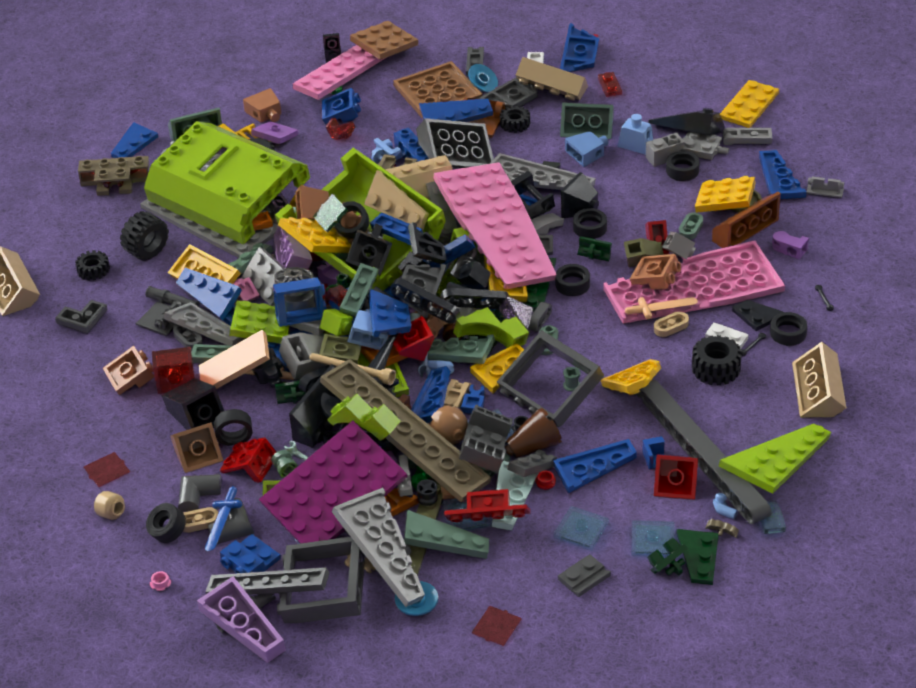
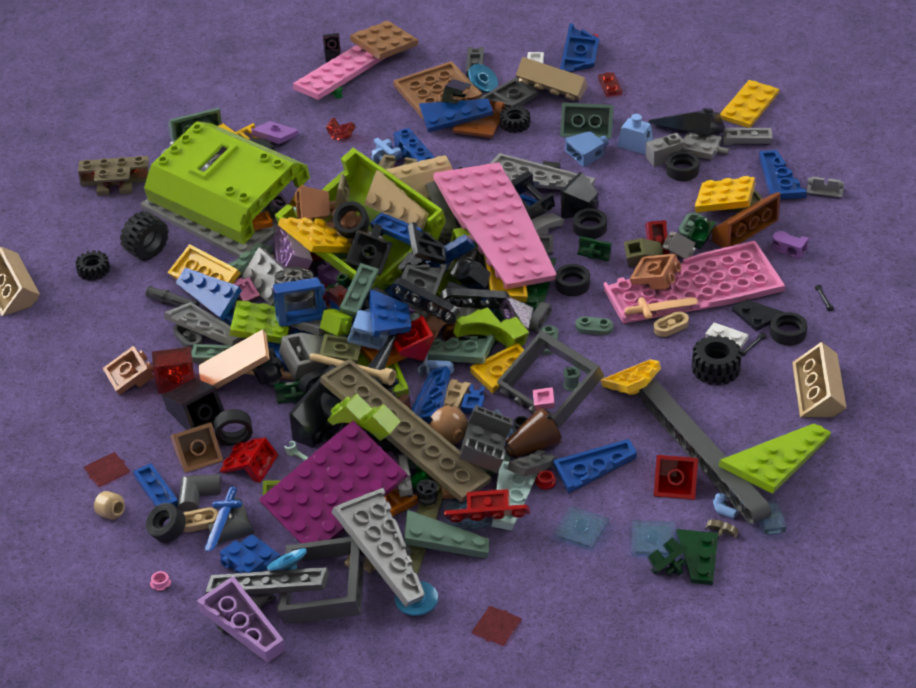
(82, 320): dark grey brick -> none
(133, 141): blue wing -> none
(154, 318): dark grey hinge -> none
(154, 485): none -> blue plate
(263, 106): nougat torso -> none
(283, 462): sand green wheel -> none
(287, 561): none -> dark azure dish
(330, 213): clear green piece -> none
(341, 106): blue plate -> none
(343, 191): none -> dark tan slope
(453, 89): none -> black hinge
(461, 142): dark grey slope -> none
(544, 398): none -> bright pink plate
(584, 575): dark grey plate -> none
(594, 325): none -> sand green plate
(652, 448): blue panel -> none
(701, 231): none -> dark green hips

